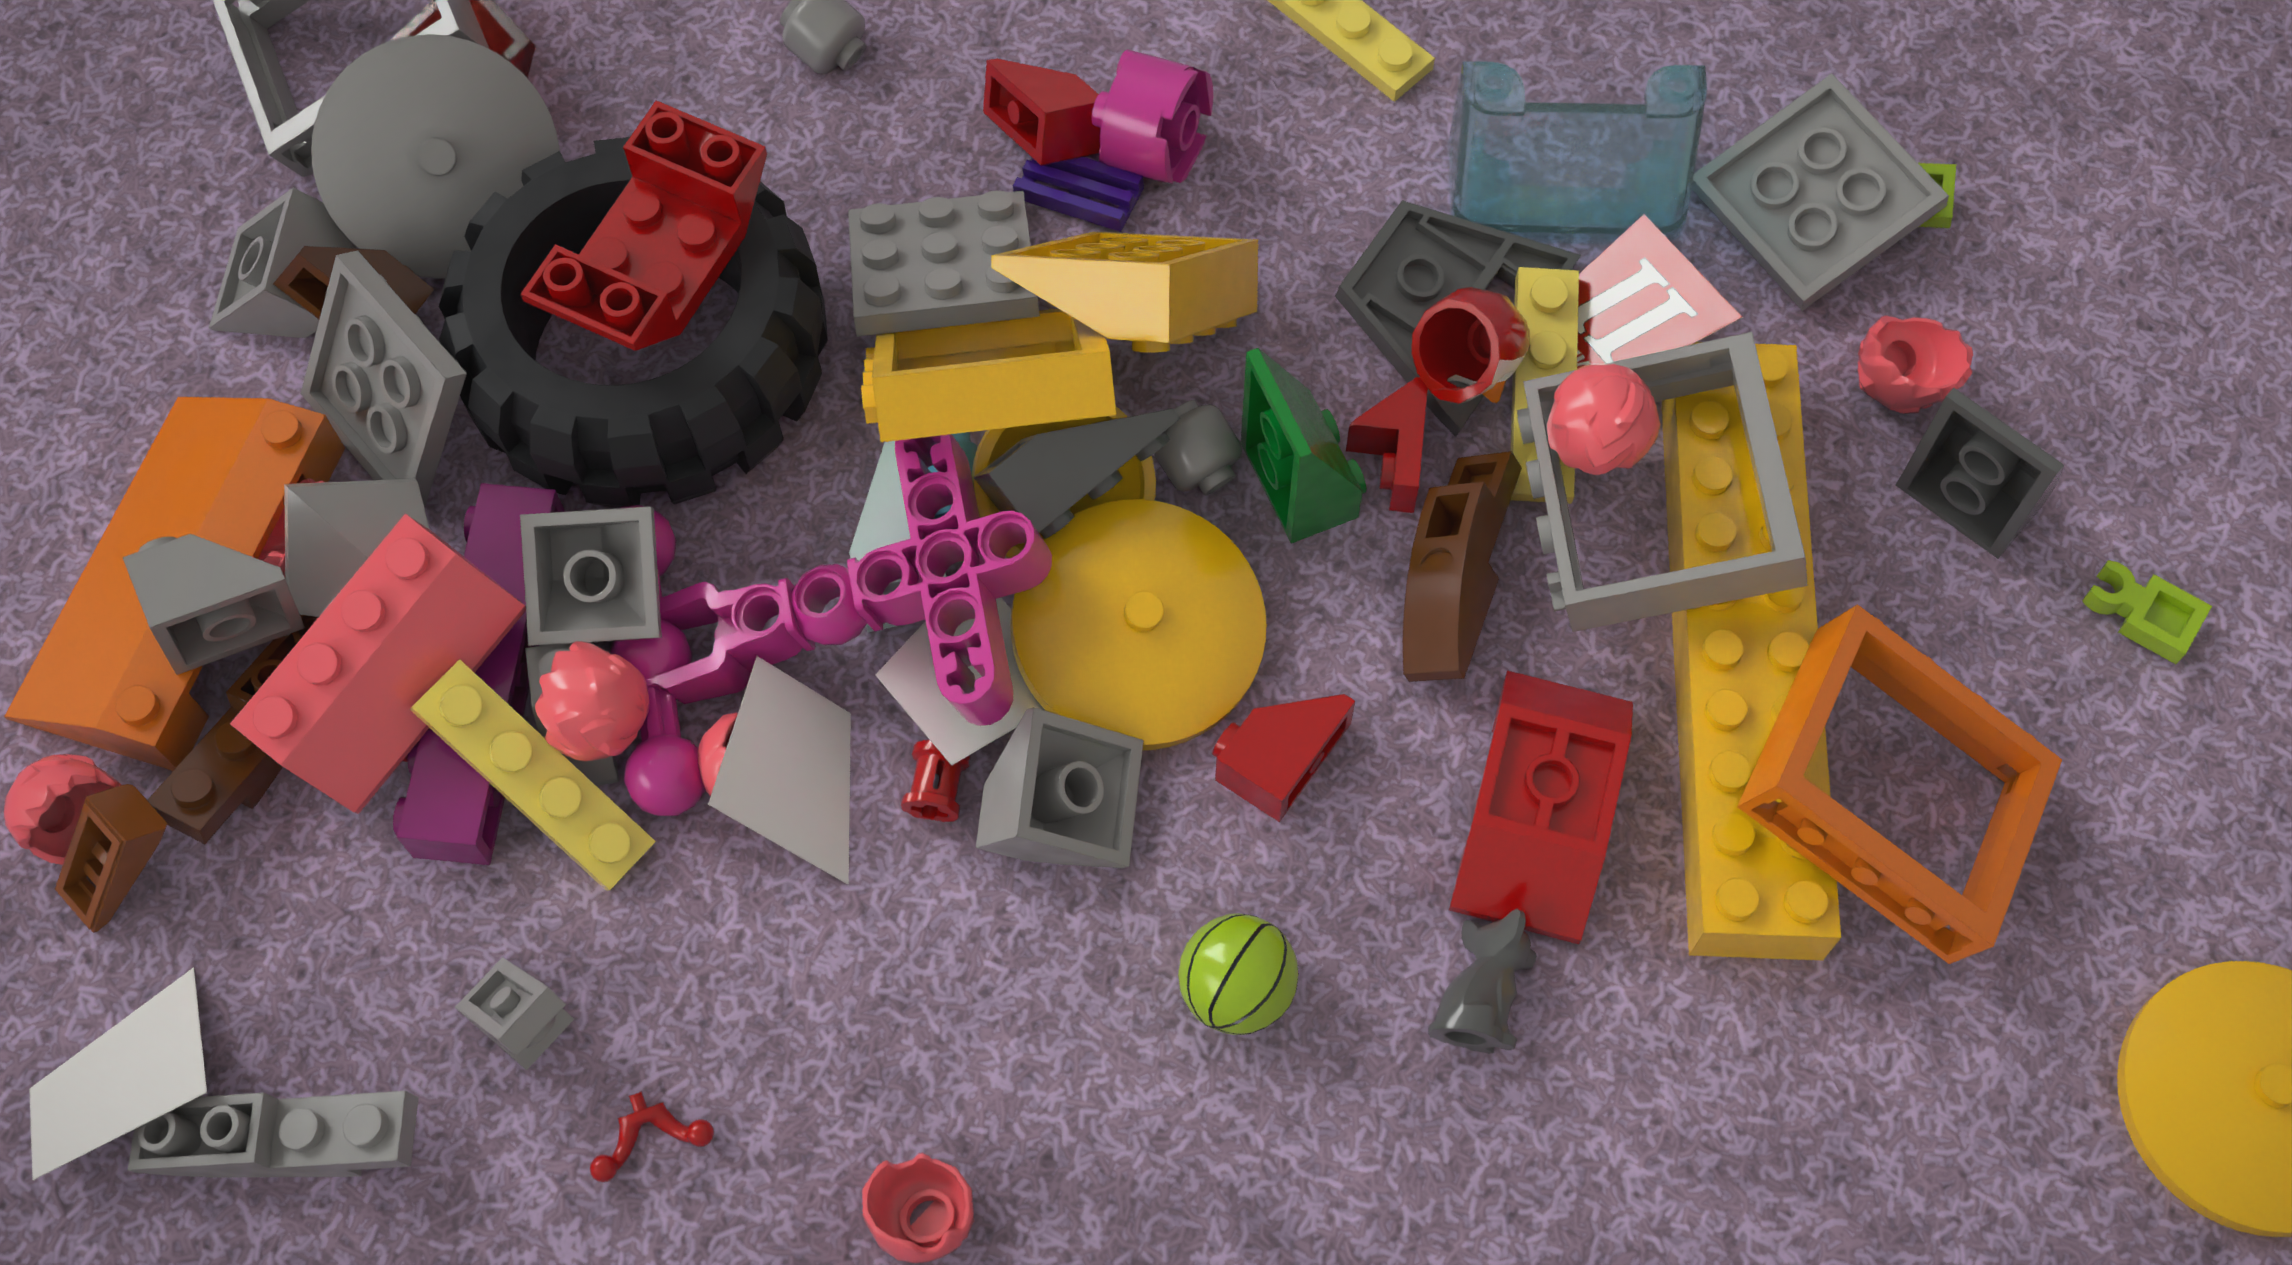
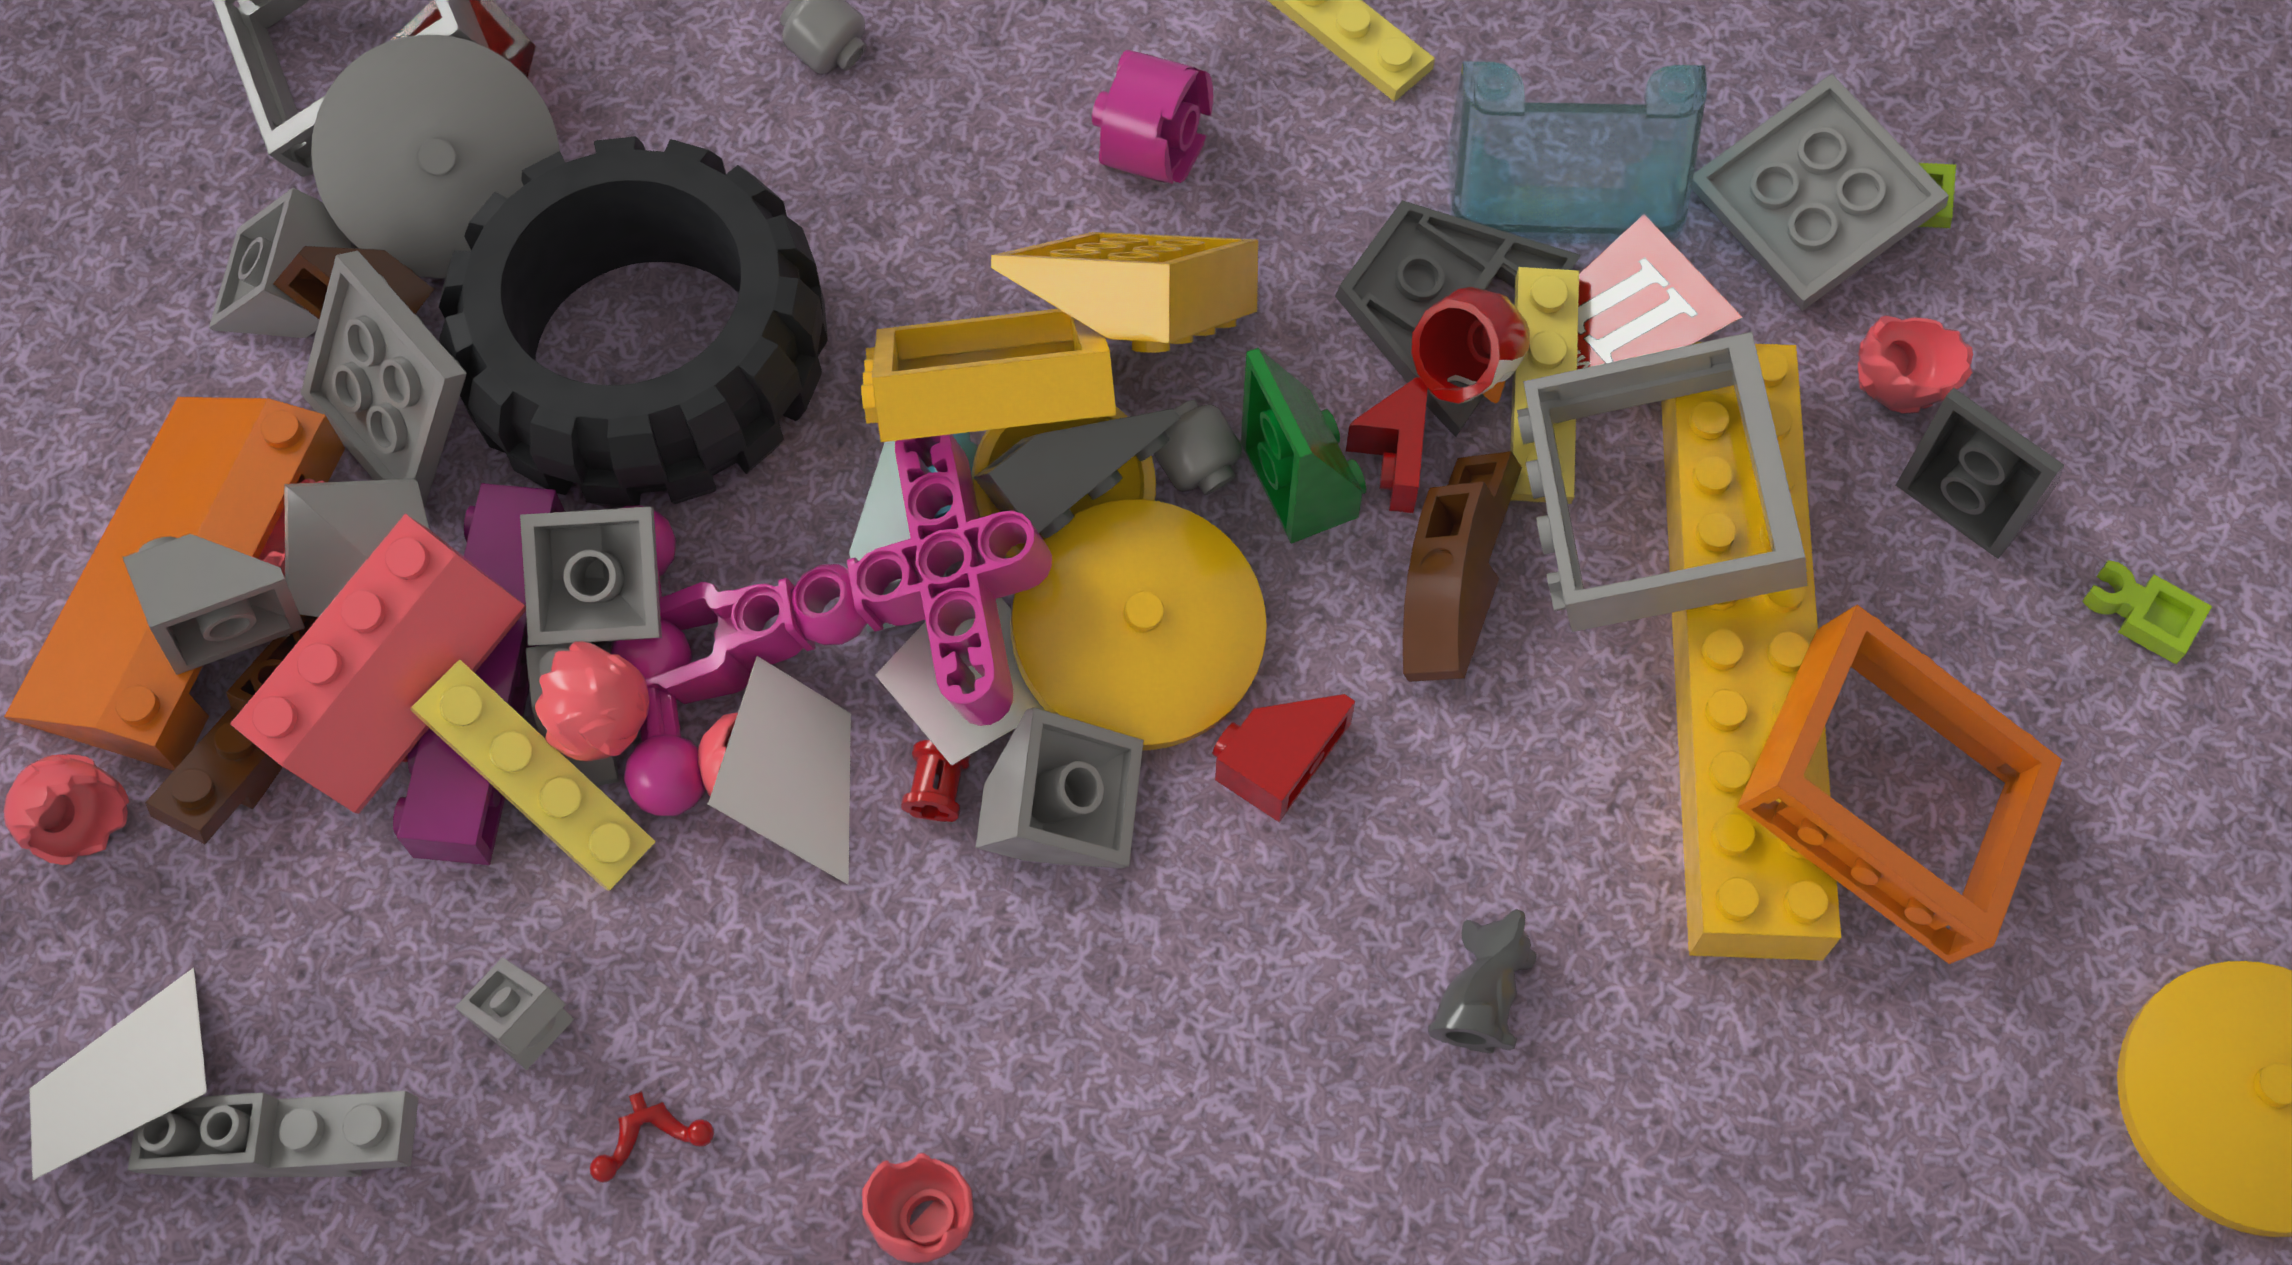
(111, 847): dark orange slope -> none
(662, 235): red slope -> none
(933, 263): light grey plate -> none
(1042, 110): red slope -> none
(1083, 180): dark purple tile -> none
(1238, 974): lime piece -> none
(1544, 806): red slope -> none
(1602, 419): coral hair -> none

